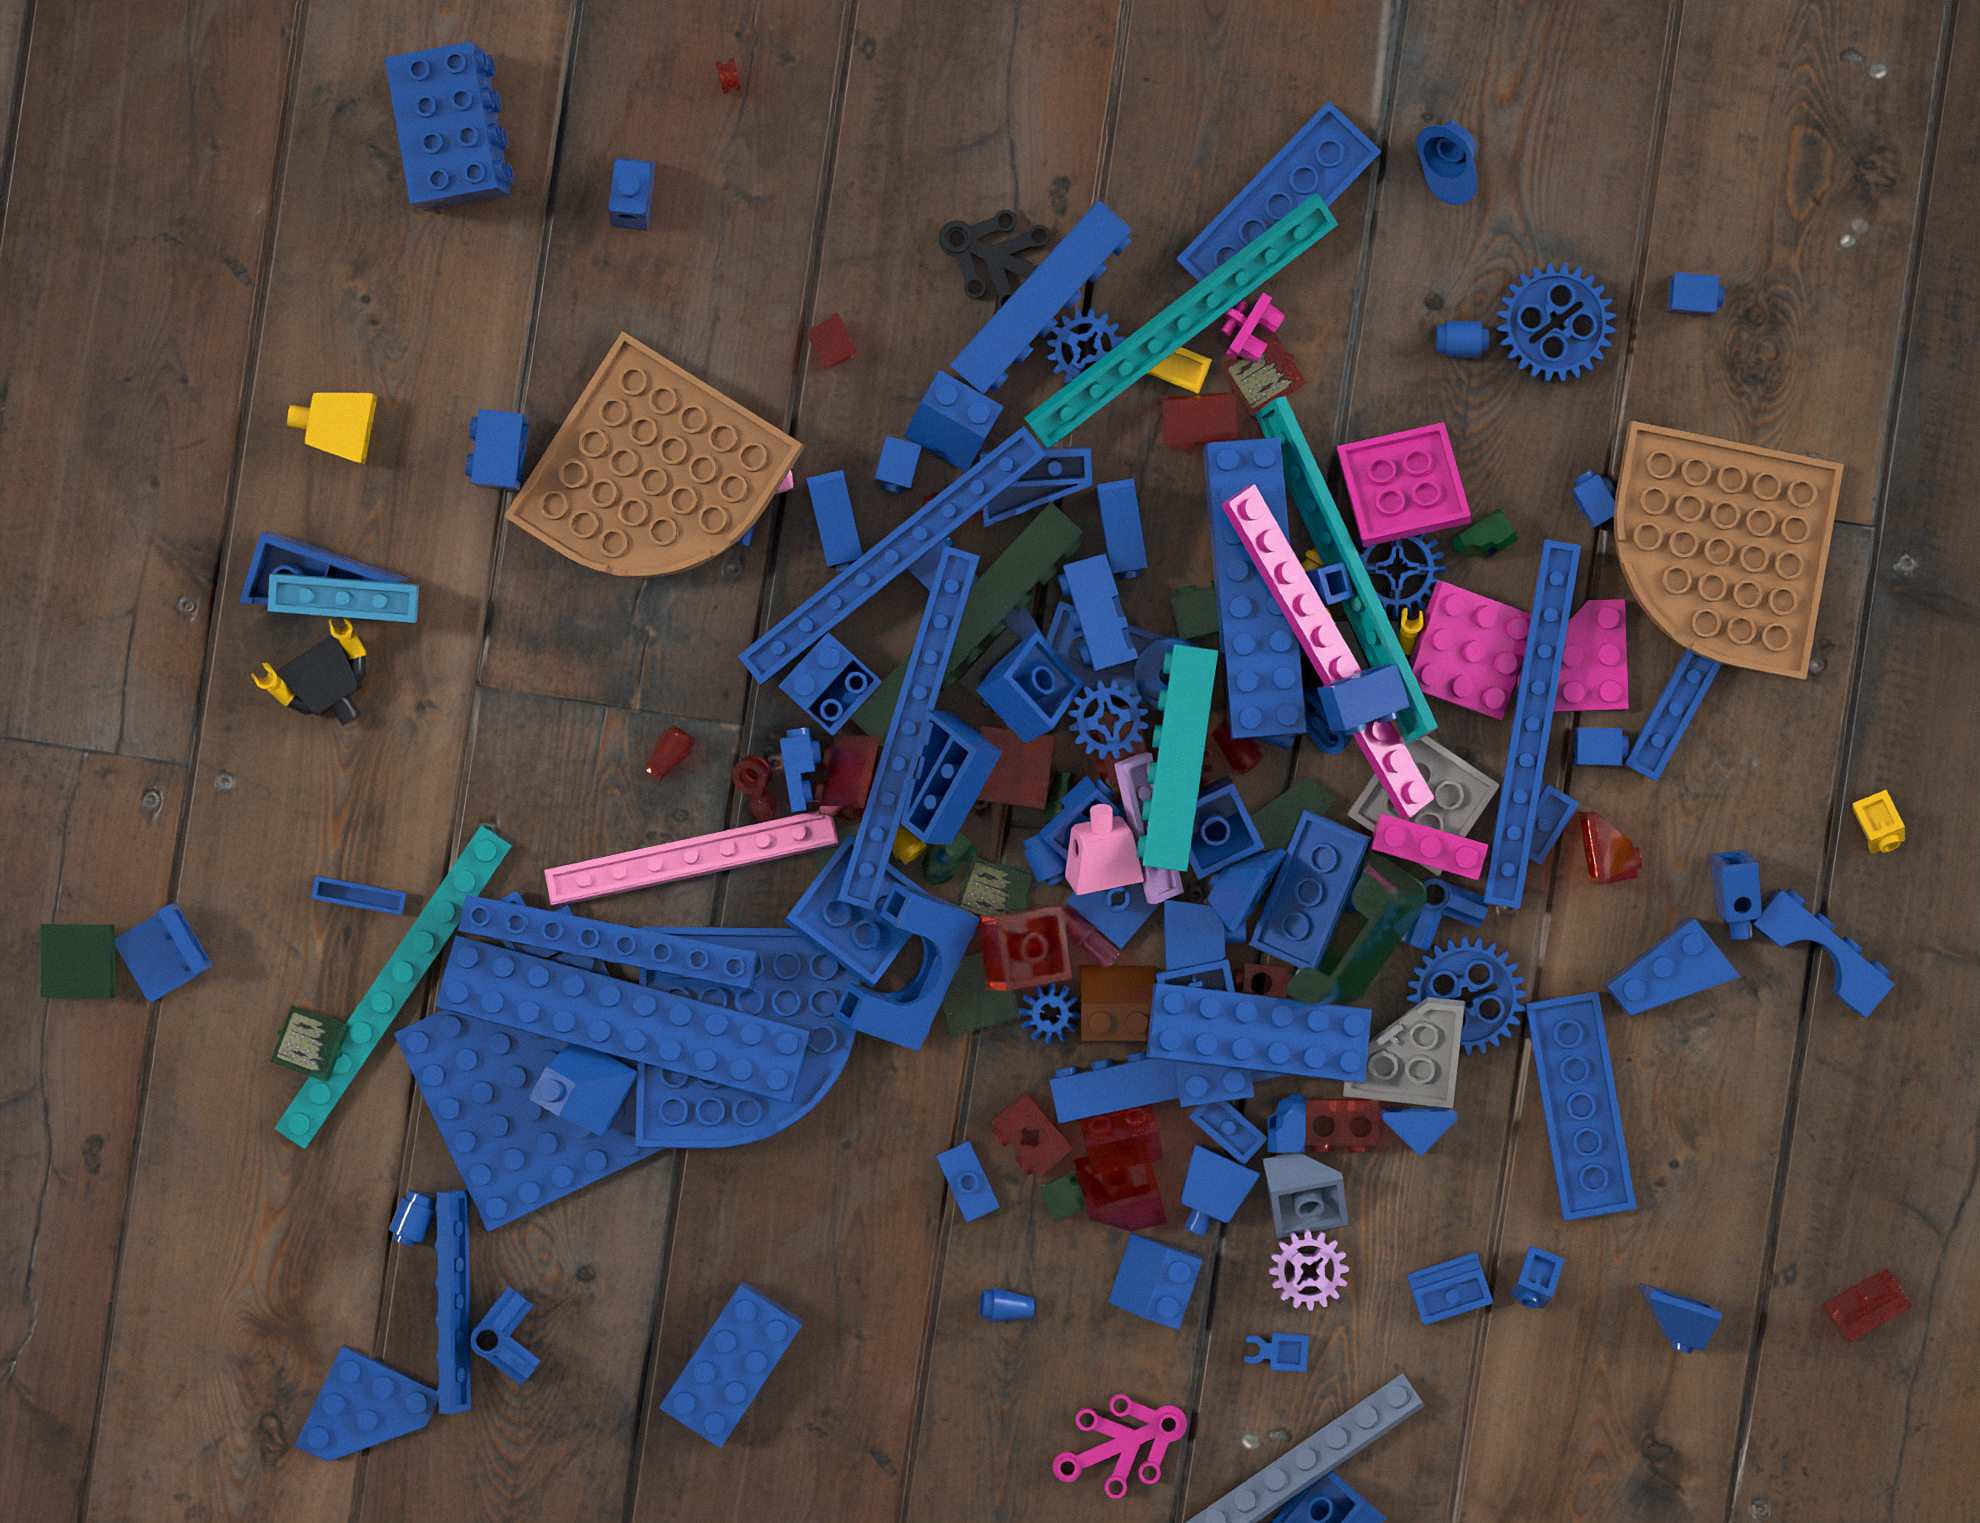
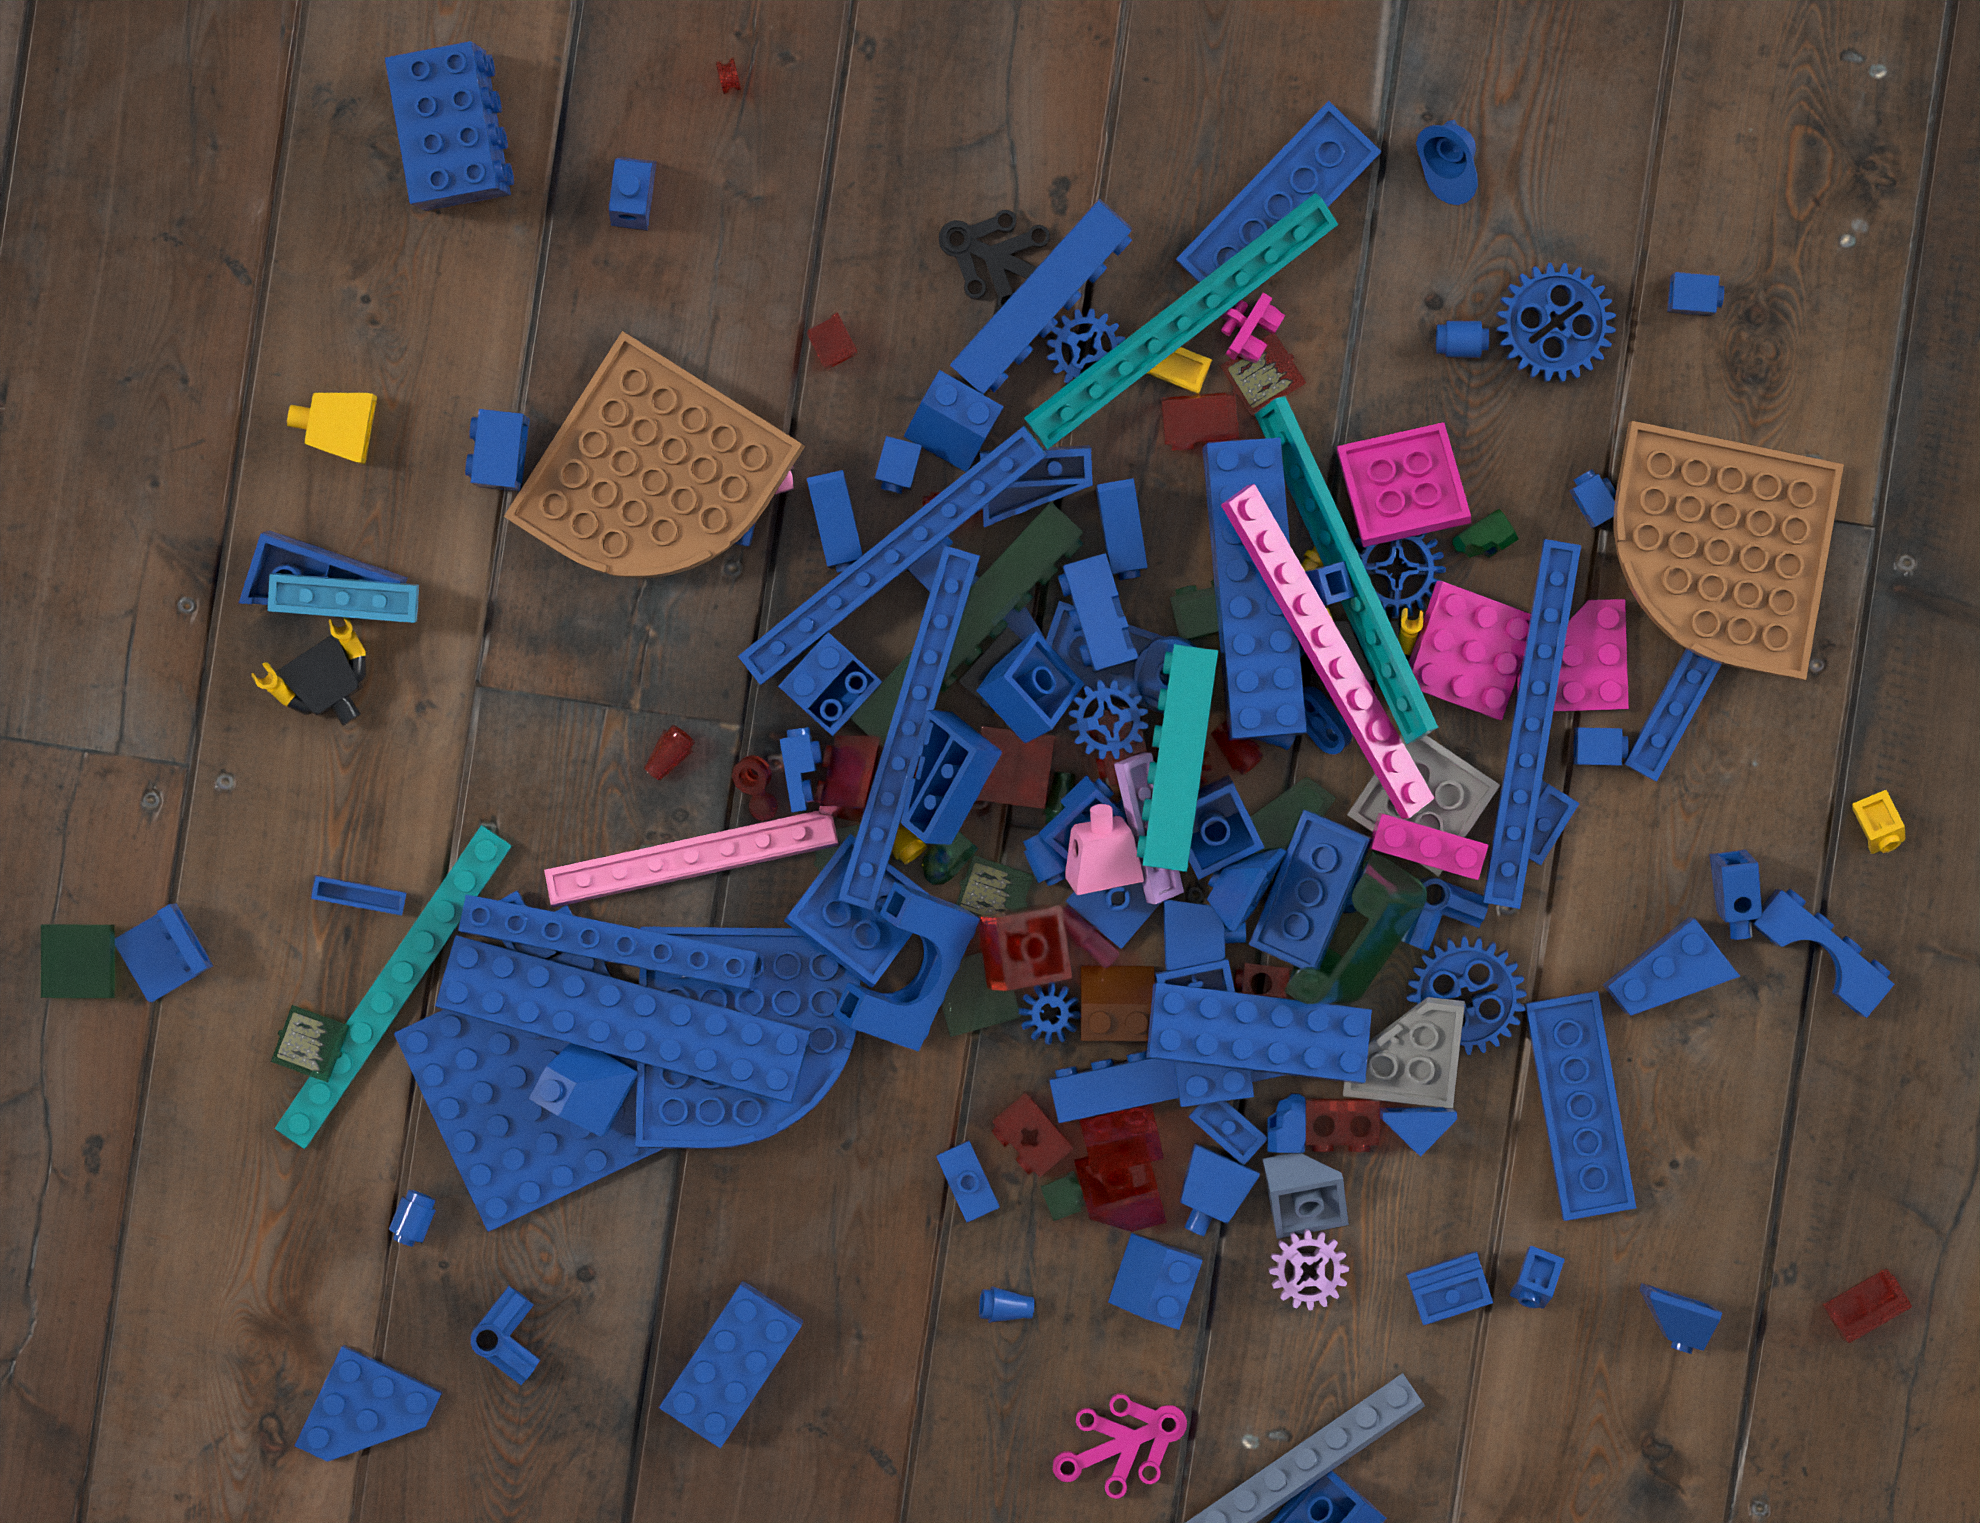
(453, 1301): blue plate -> none
(1284, 1352): blue plate -> none
(1363, 698): blue brick -> none
(1607, 850): clear red slope -> none

